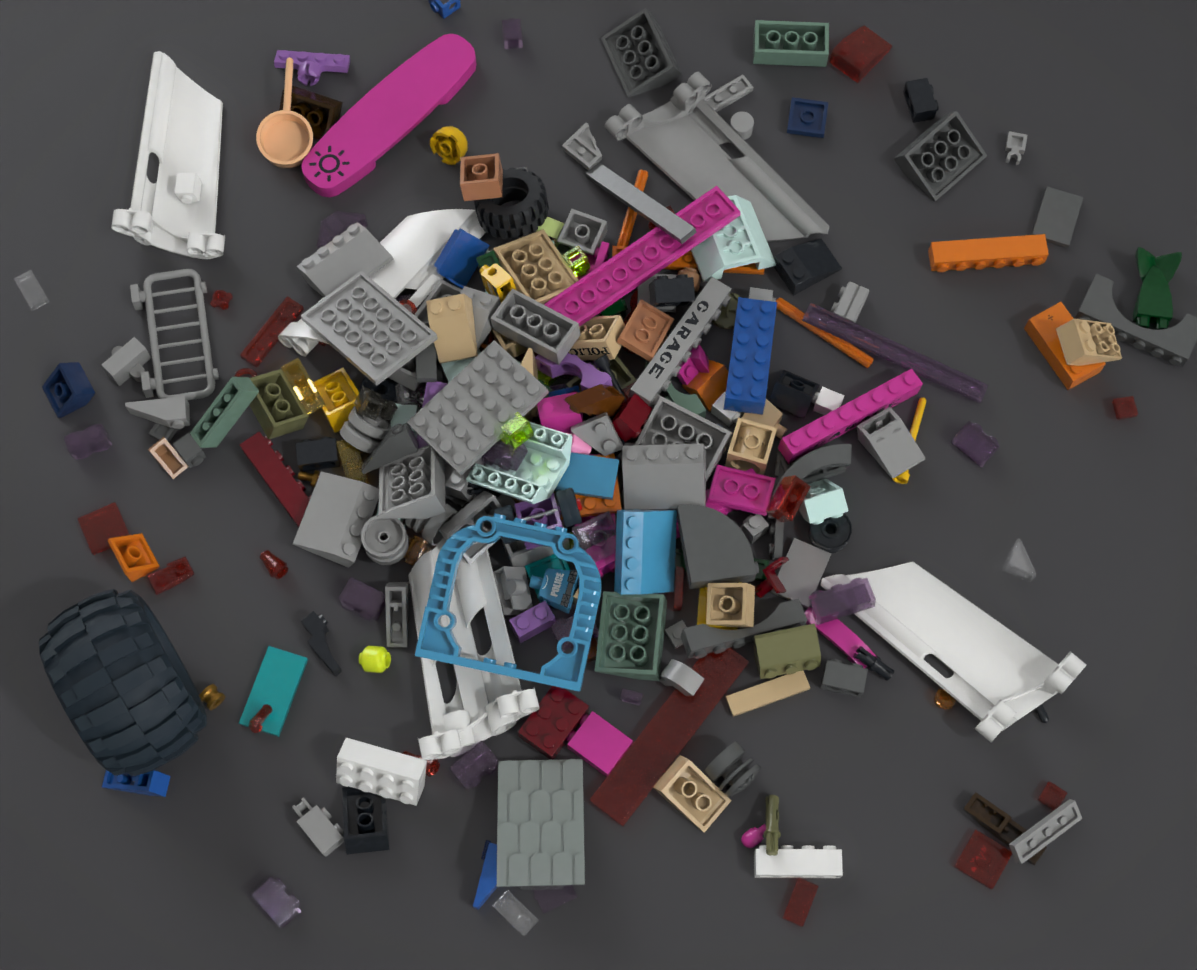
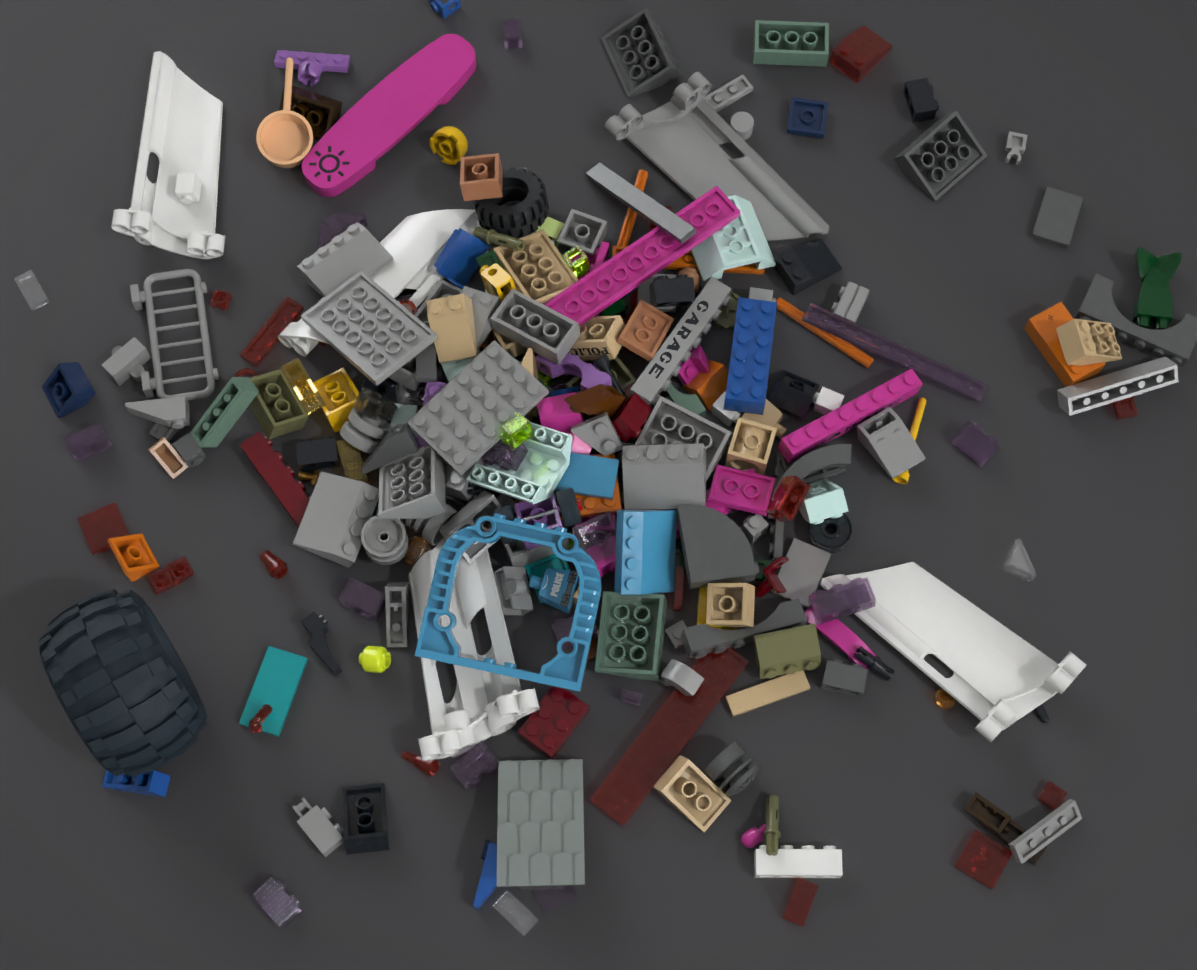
(212, 696): pearl gold wheel -> none
(381, 771): white brick -> none
(493, 237): none -> olive axle
(532, 621): medium lavender brick -> none
(583, 148): light grey wing -> none
(599, 743): dark pink brick -> none
(988, 253): orange brick -> none
(1117, 386): none -> light grey brick

